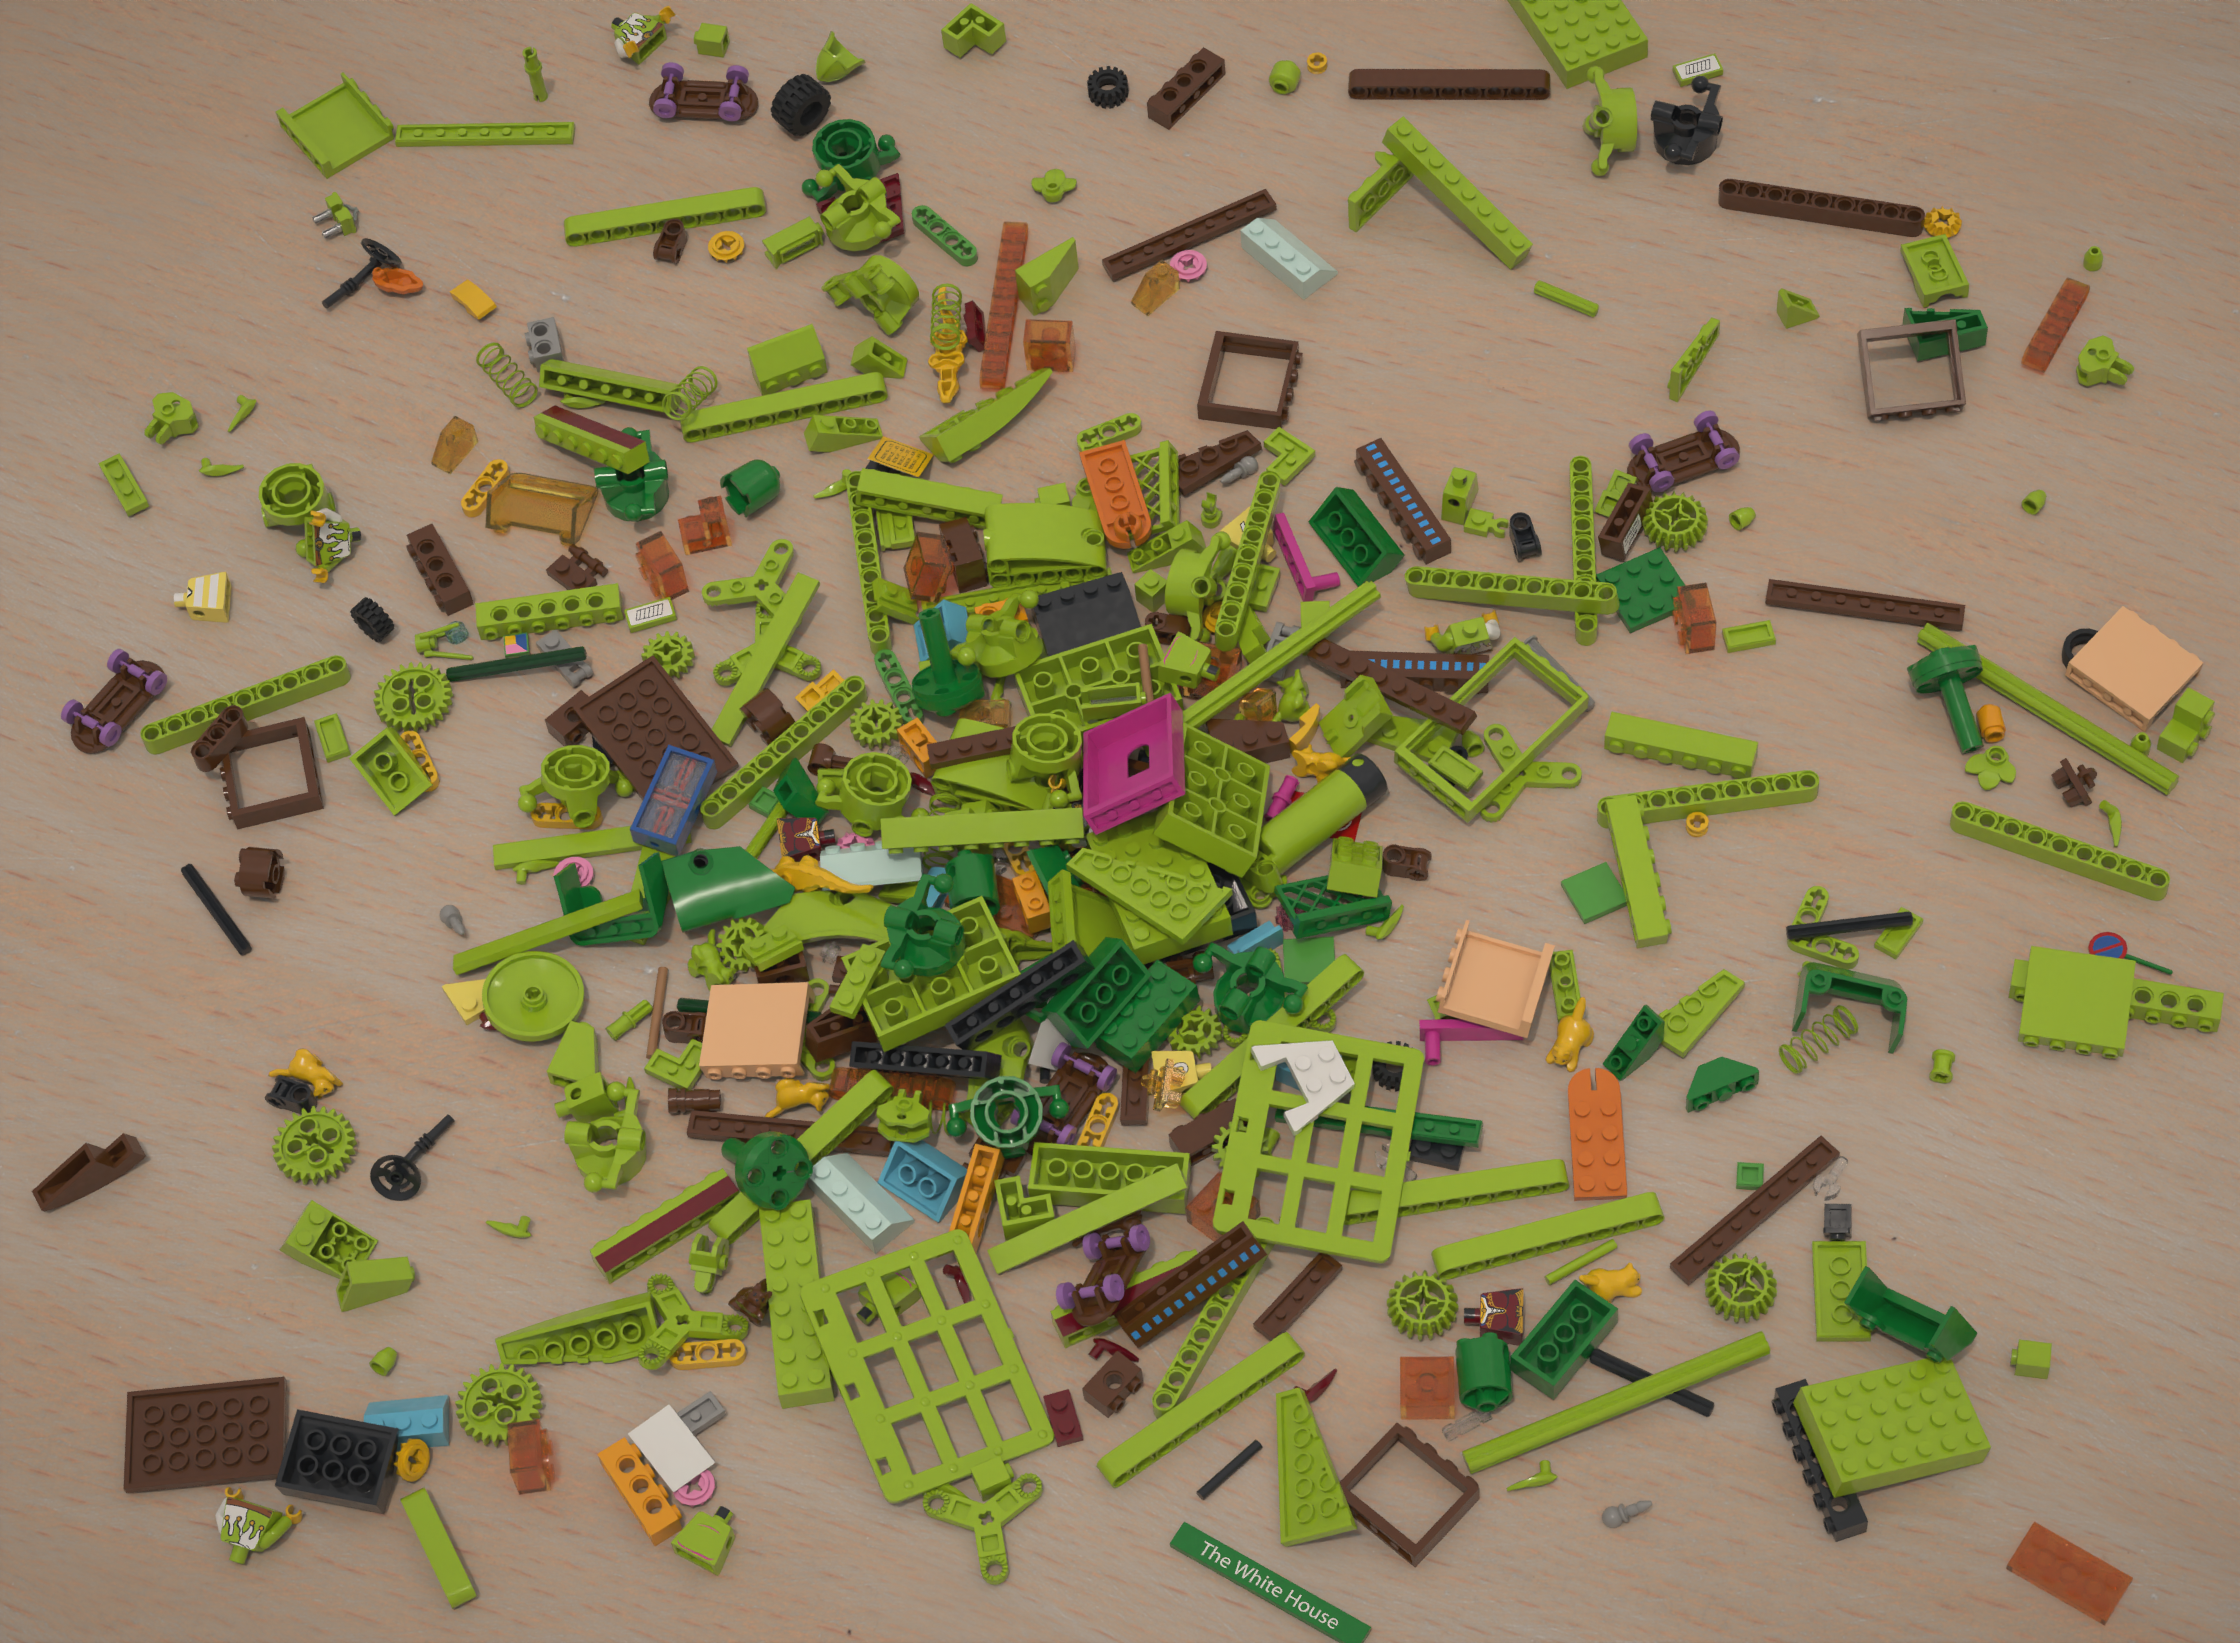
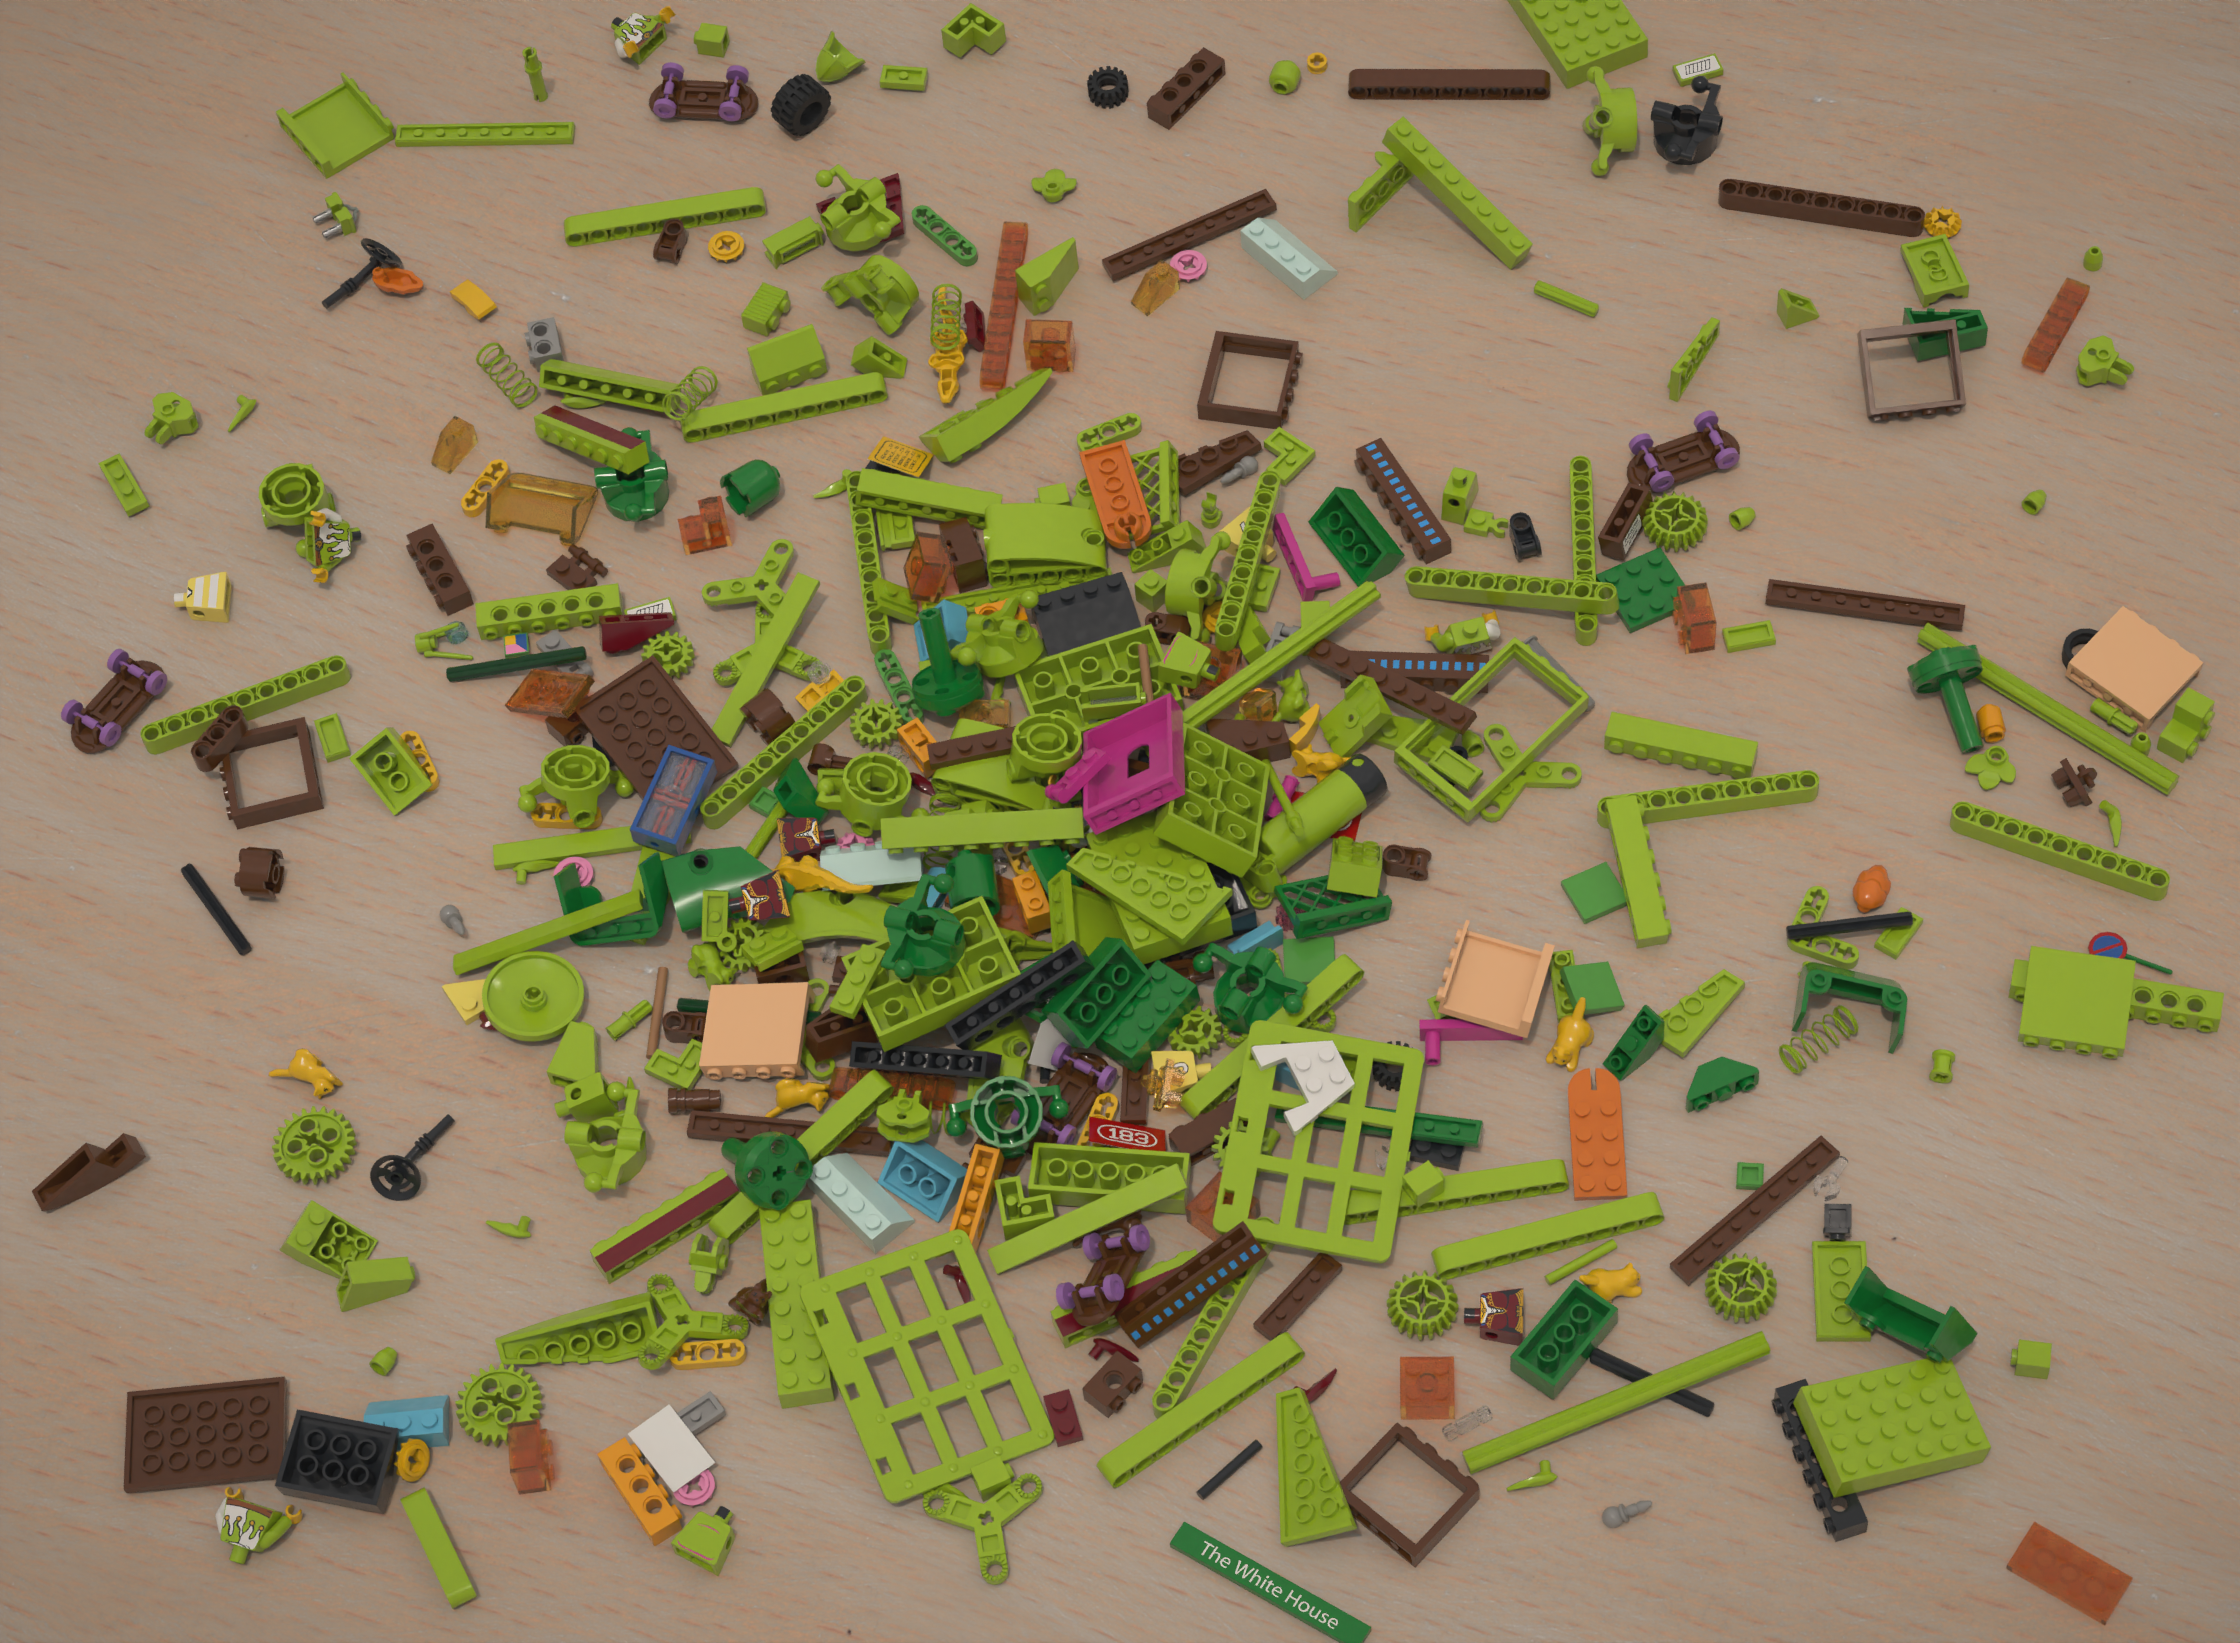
(217, 470): lime bar -> none
(288, 1093): black piece -> none
(372, 619): black tyre -> none
(391, 699): lime gear -> none
(550, 693): none -> clear orange plate
(626, 631): none -> dark red slope
(661, 567): clear orange brick -> none
(715, 919): none -> lime hinge
(762, 898): none -> torso
(765, 309): none -> lime brick
(813, 672): none -> clear plate
(840, 432): lime slope -> none
(852, 147): green piece -> none
(900, 1290): lime torso -> none
(903, 77): none -> lime plate
(1078, 775): none -> dark pink plate
(1125, 1135): none -> red sticker
(1225, 561): lime cone -> none
(1292, 817): none -> lime bar
(1387, 926): lime bar -> none
(1423, 1183): none -> lime brick
(1483, 1372): green cylinder -> none
(1595, 984): none -> bright green tile
(1613, 492): lime slope -> none
(1690, 826): yellow bush -> none
(1871, 888): none -> orange arm
(2113, 716): none -> lime axle

